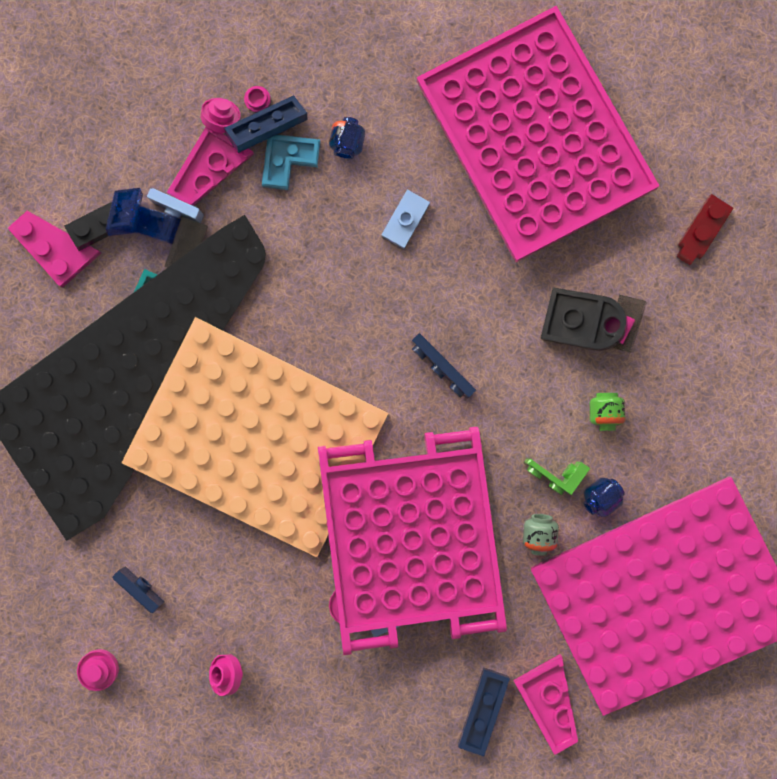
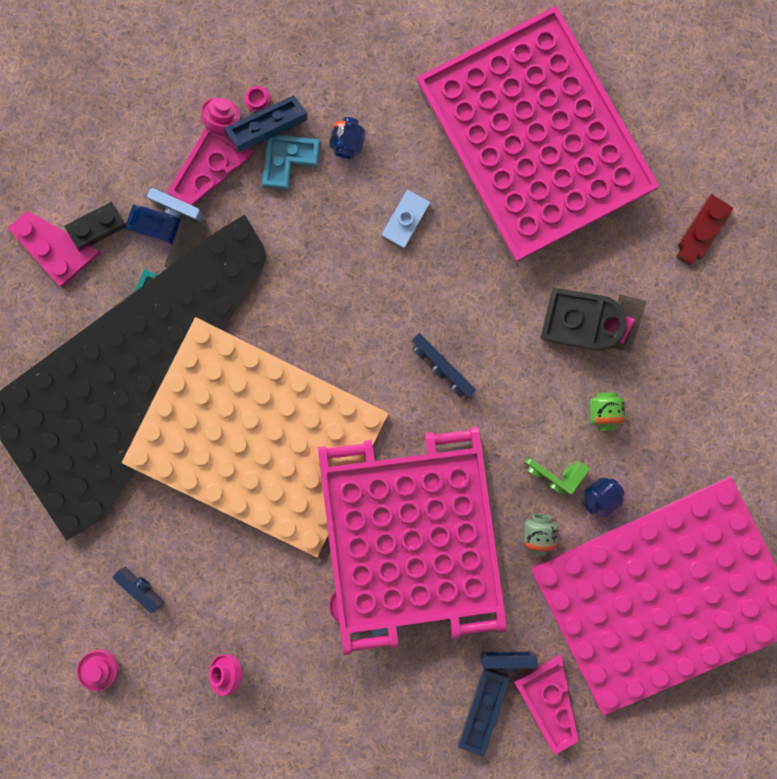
(124, 211): clear blue plate -> none
(509, 660): none -> dark blue plate

